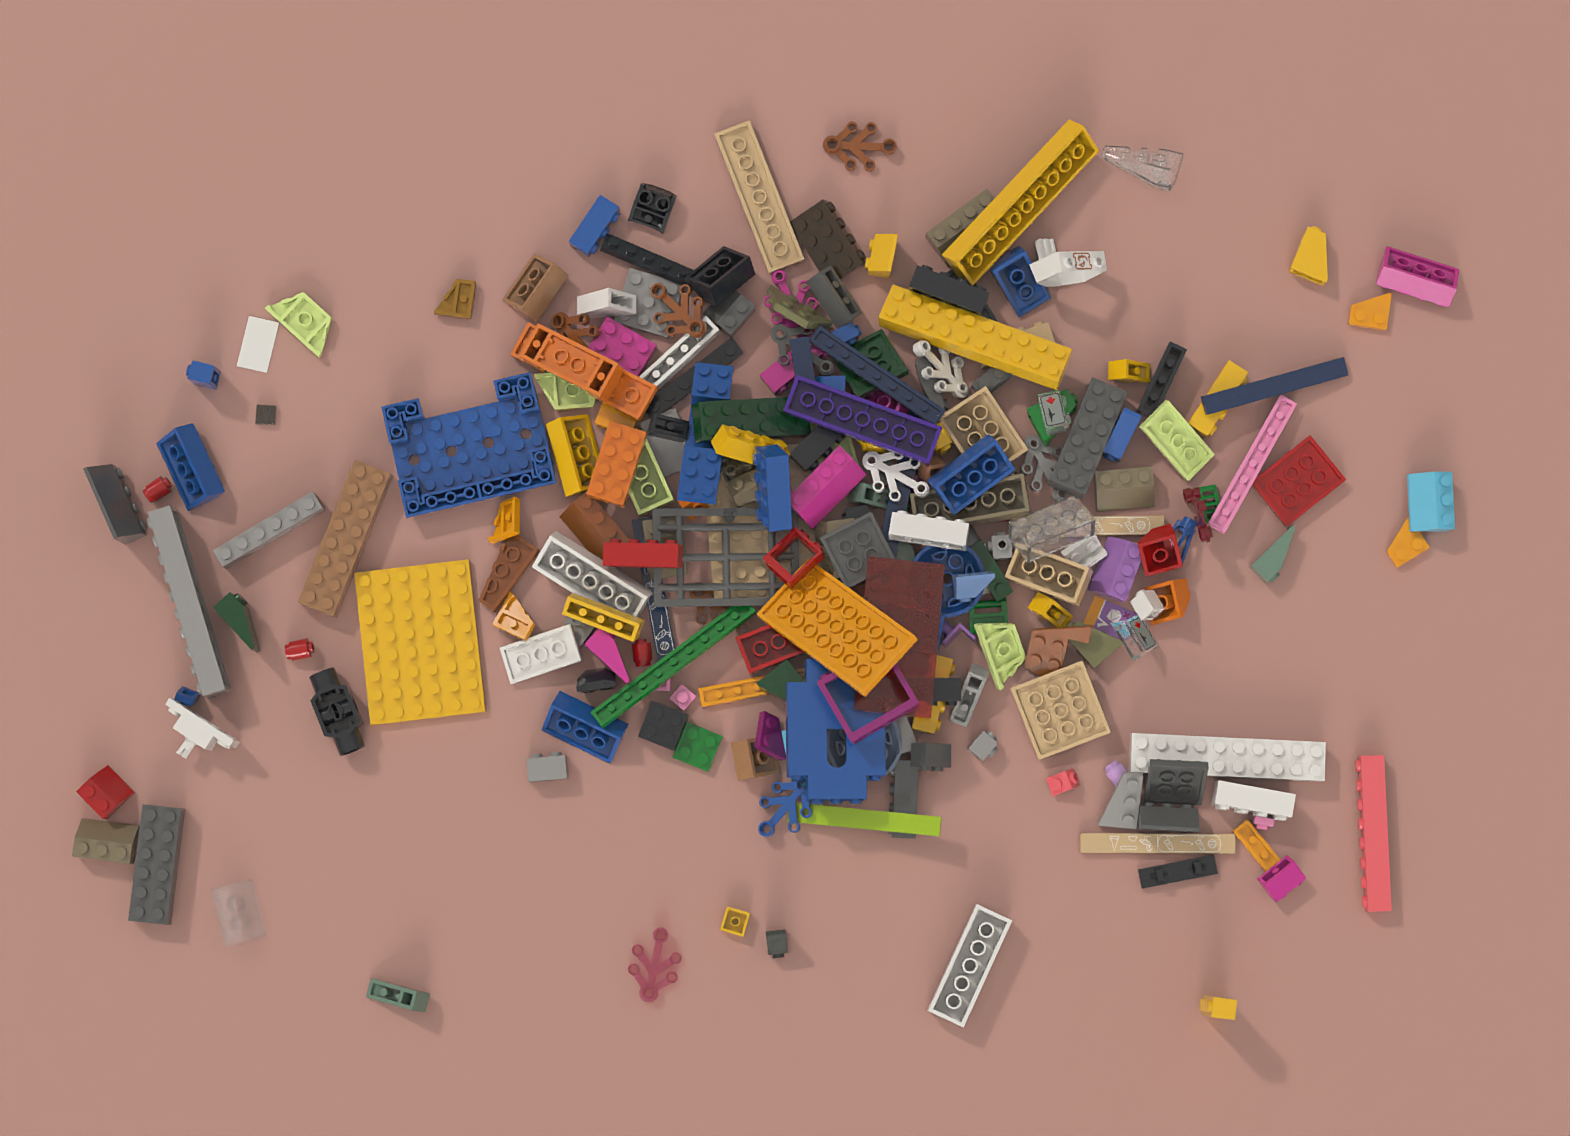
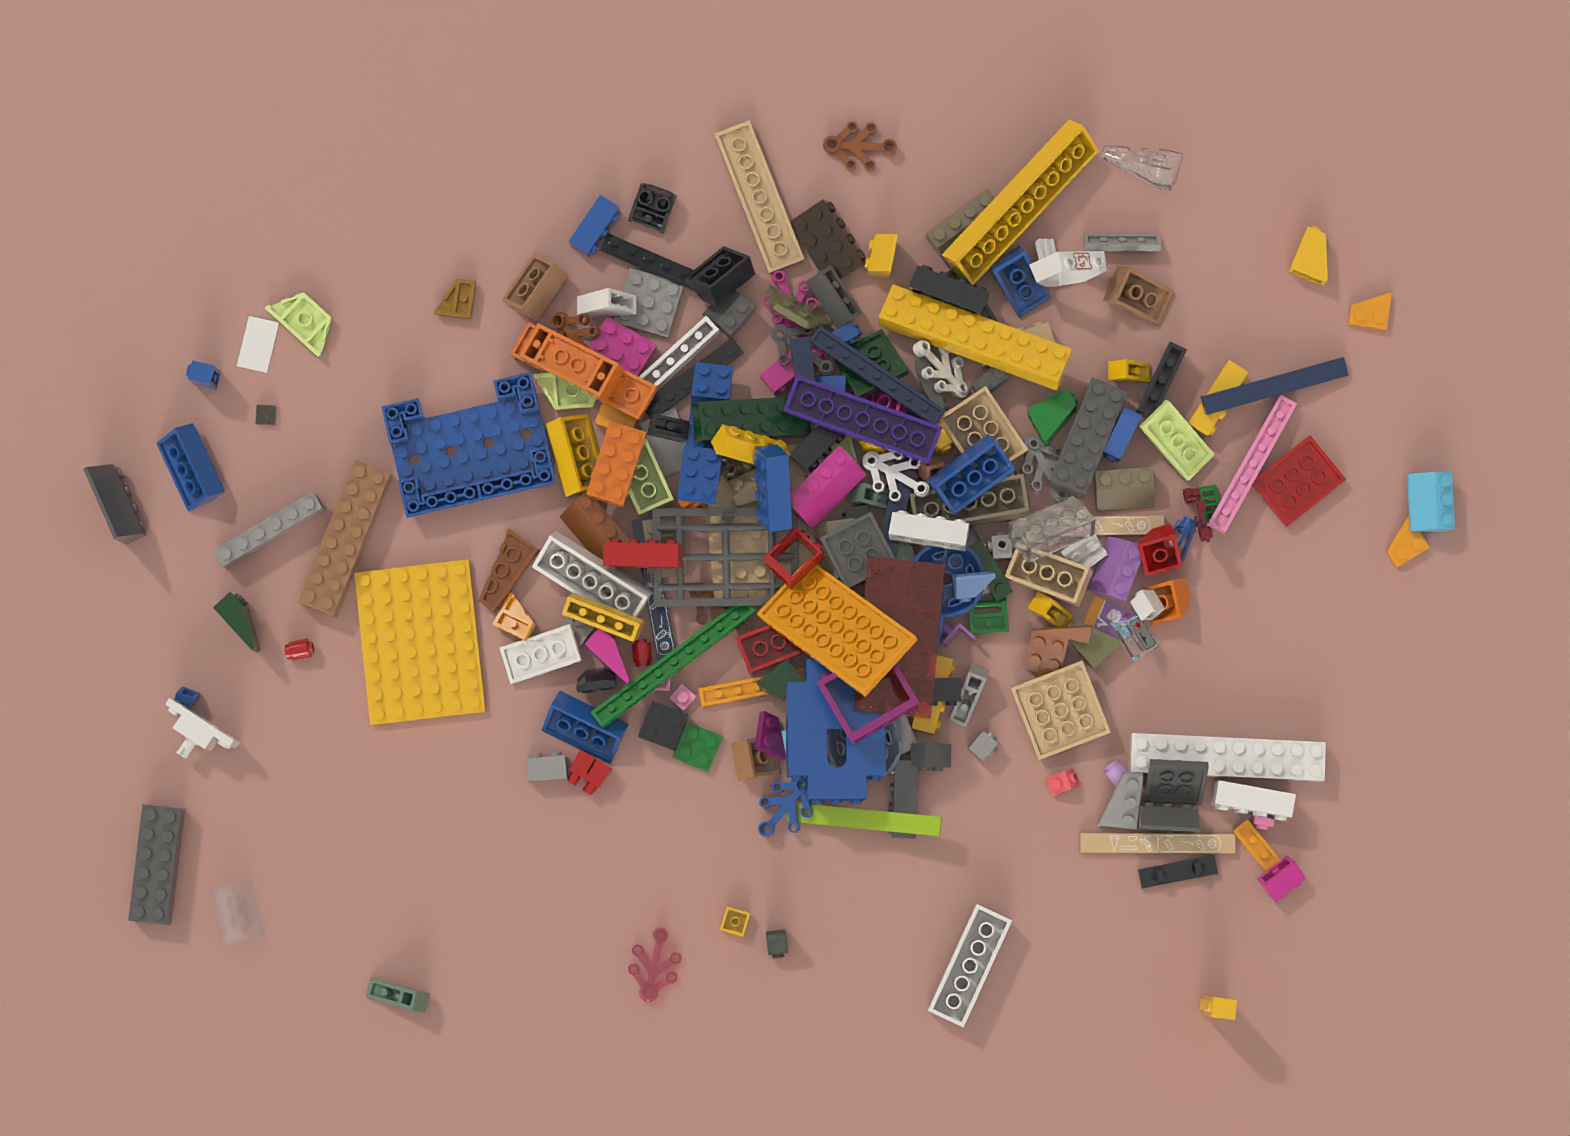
(105, 792): red slope -> none
(106, 841): dark tan slope -> none
(157, 489): red brick -> none
(189, 602): light grey brick -> none
(336, 711): black brick -> none
(507, 520): light orange wing -> none
(595, 776): none -> red hips
(681, 313): dark orange plant -> none
(1001, 649): yellowish green wing -> none
(1053, 412): brick -> none
(1122, 242): none -> light grey plate
(1138, 294): none -> medium nougat slope
(1272, 560): sand green slope -> none
(1373, 833): coral brick -> none
(1417, 277): dark pink slope -> none

